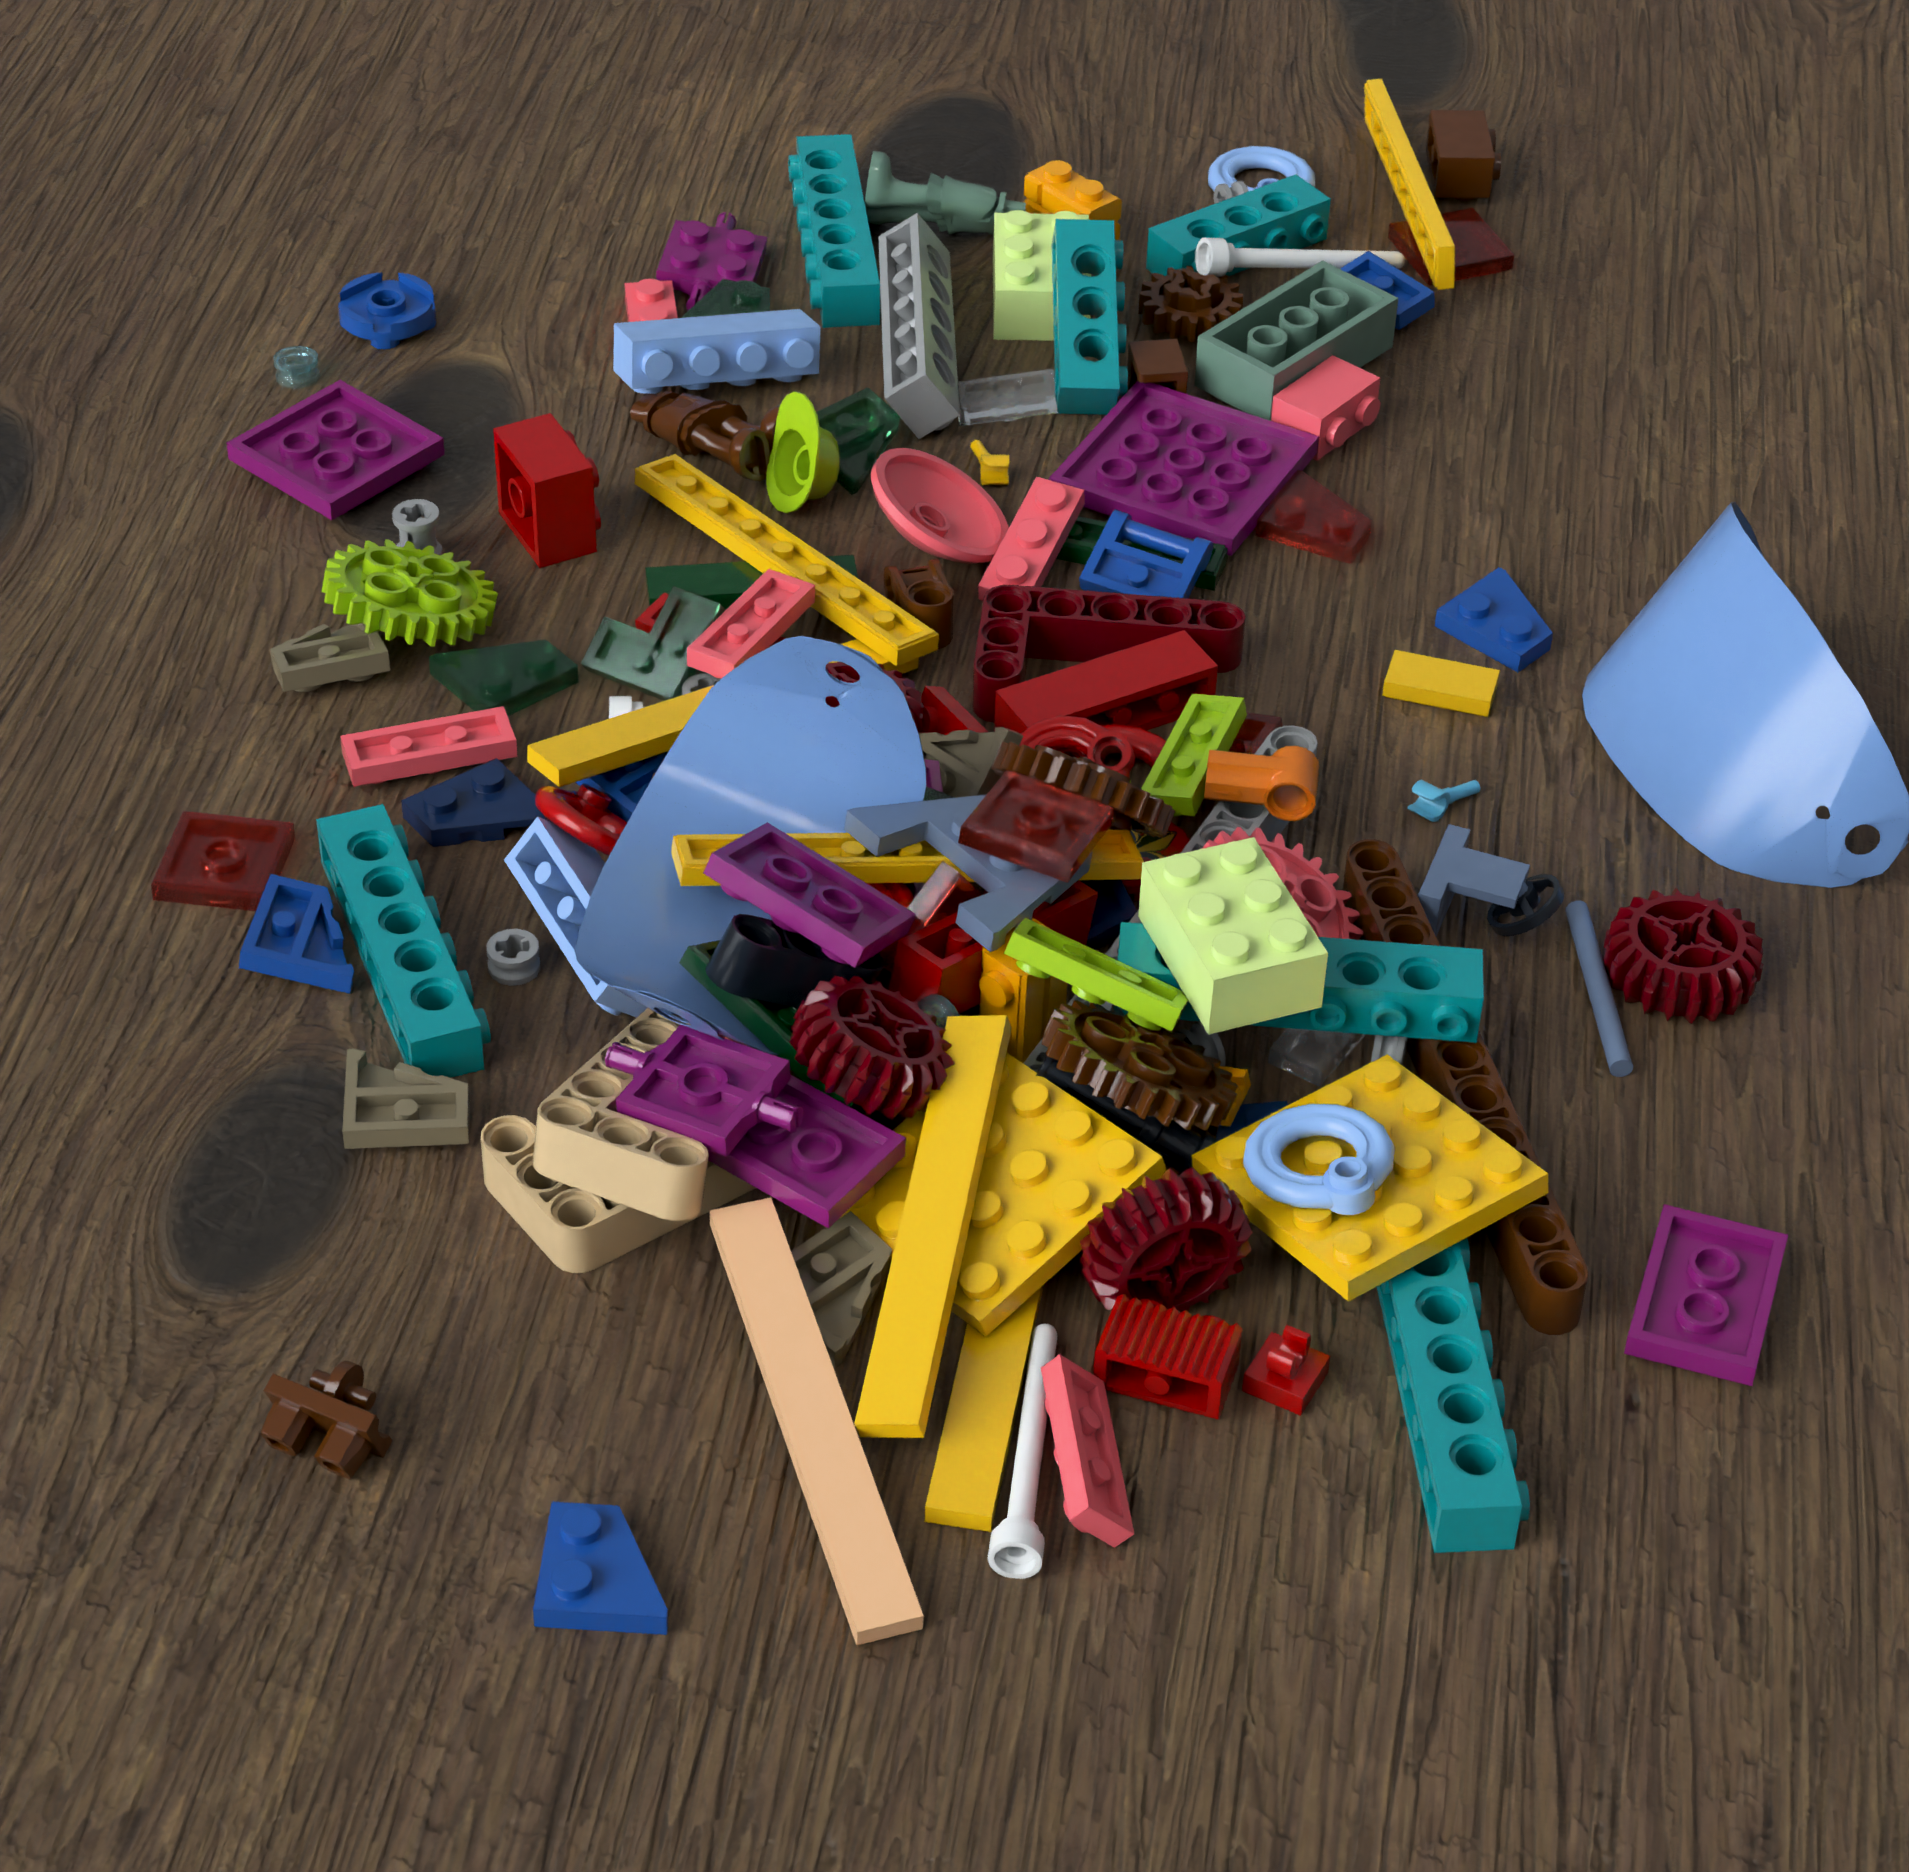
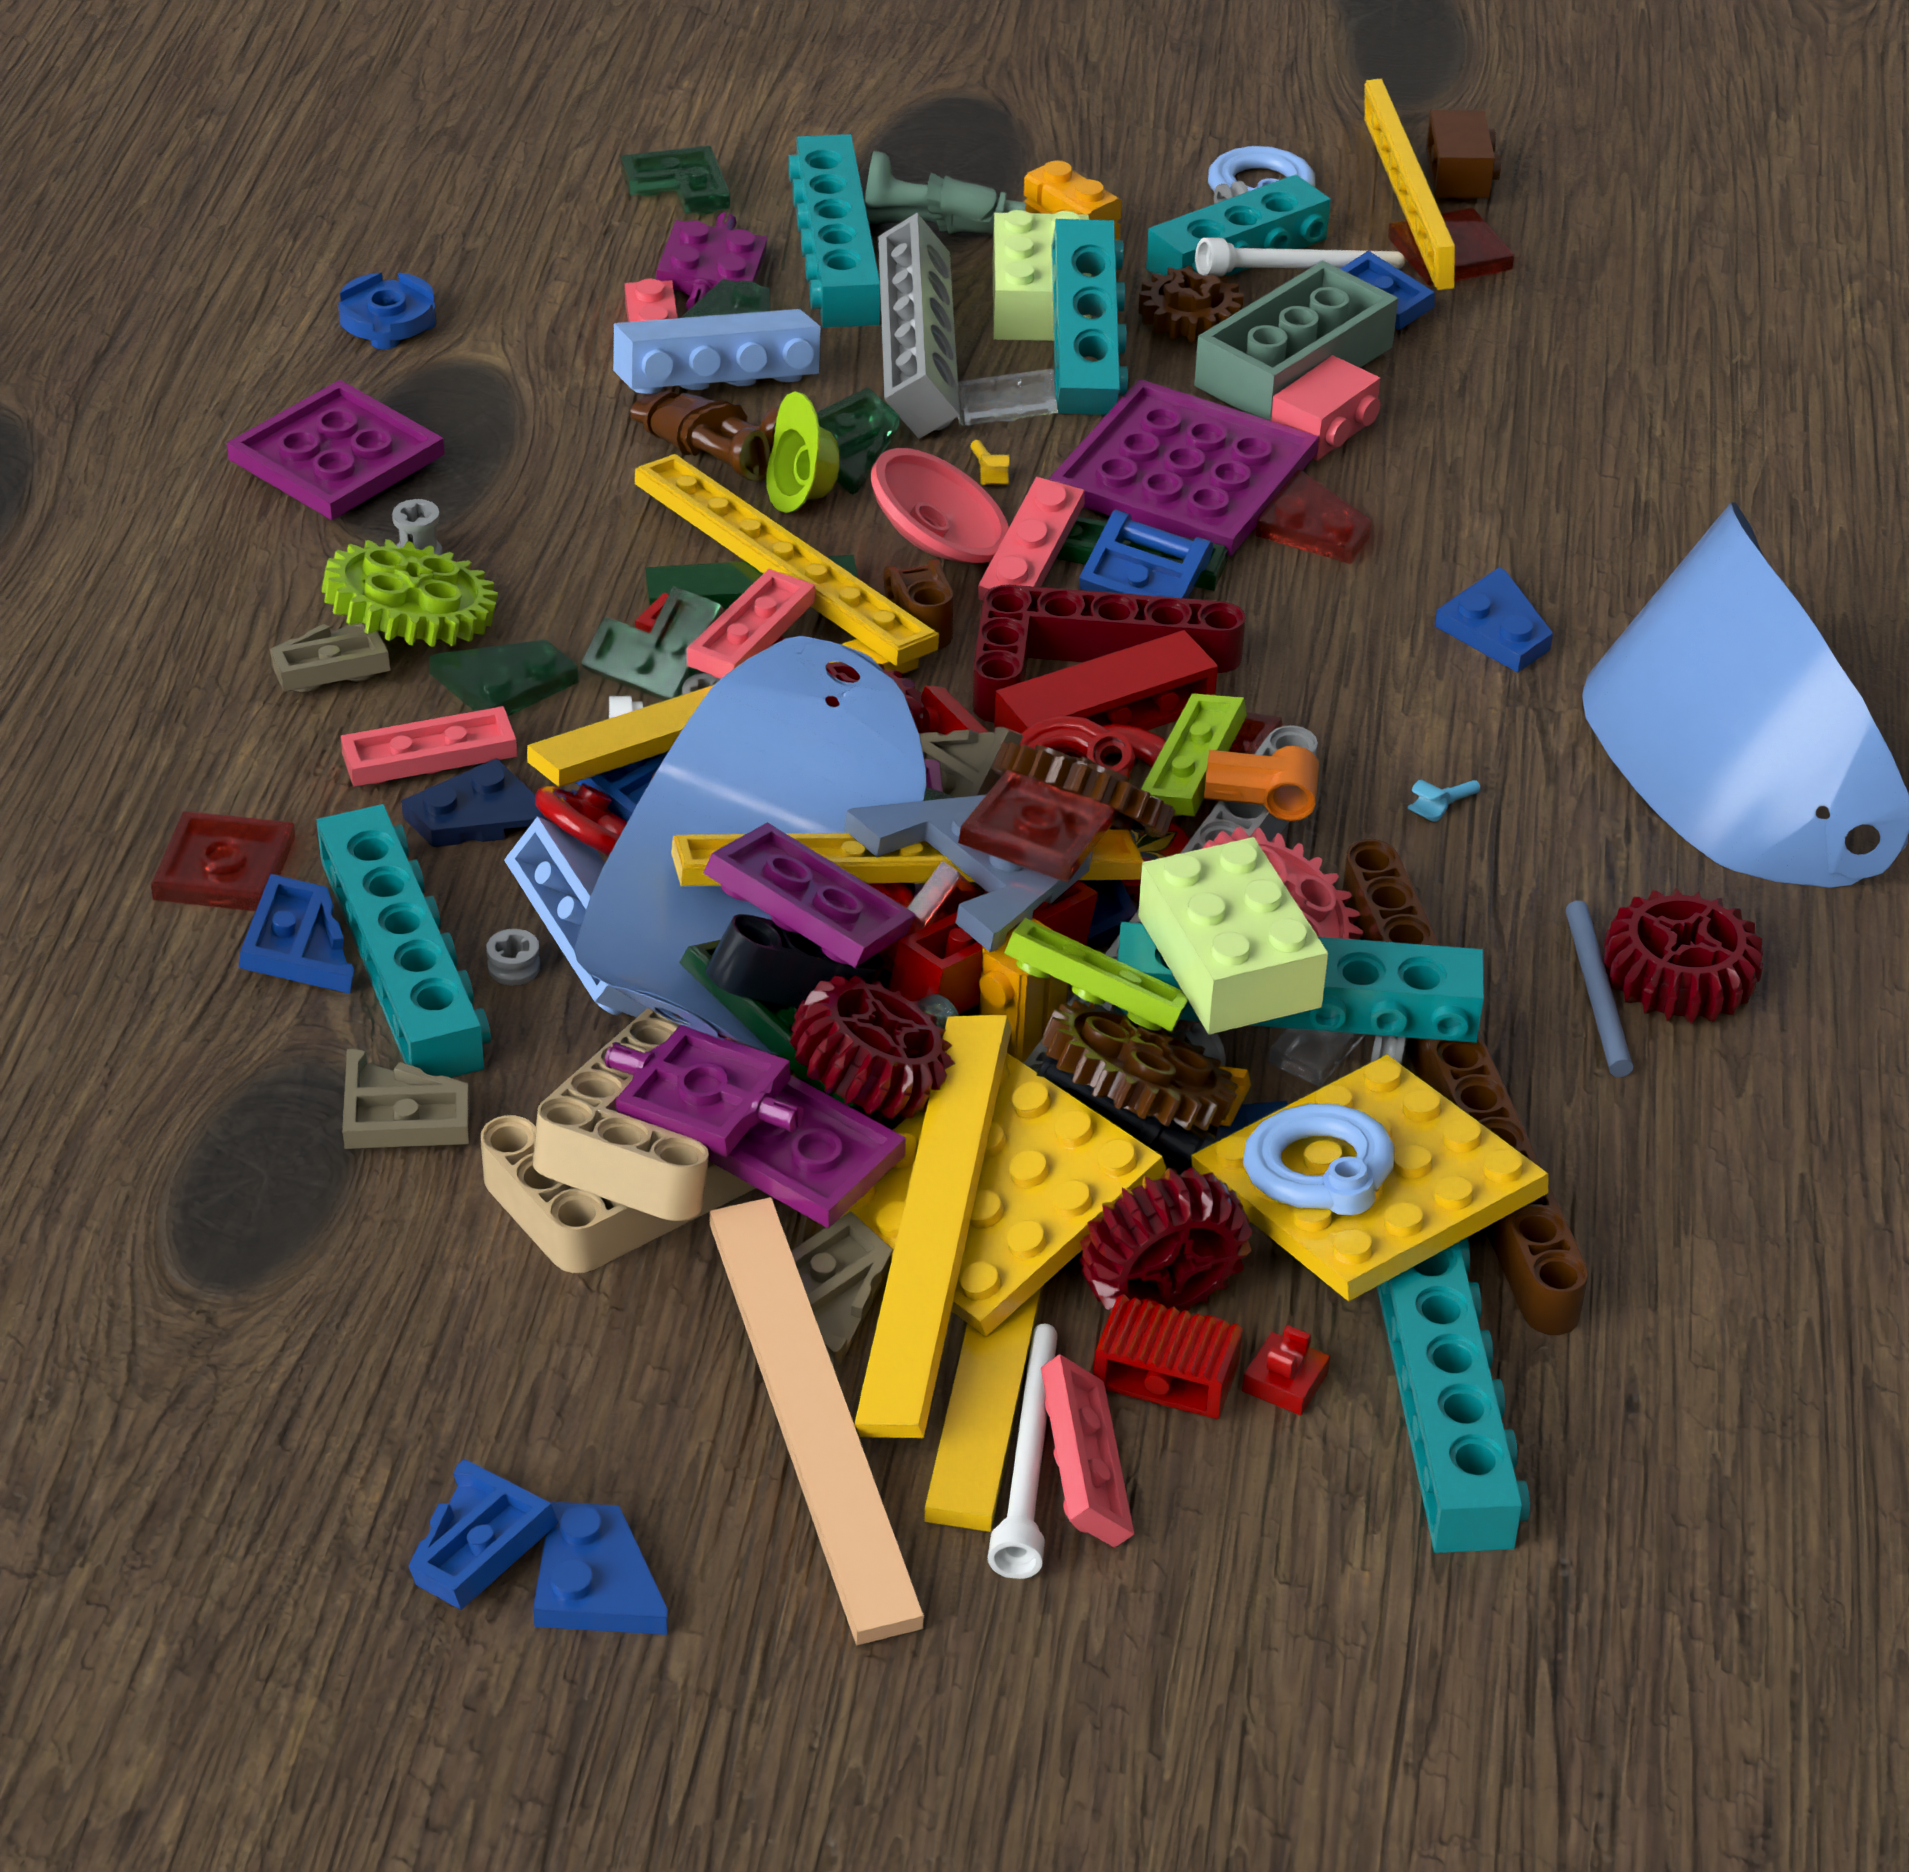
(296, 367): clear light blue bush -> none
(348, 1429): reddish brown hips -> none
(478, 1535): none -> blue wing
(546, 489): red brick -> none
(688, 171): none -> clear green plate
(1157, 363): reddish brown panel -> none
(1441, 683): yellow tile -> none
(1487, 879): sand blue piece -> none
(1706, 1295): magenta plate -> none

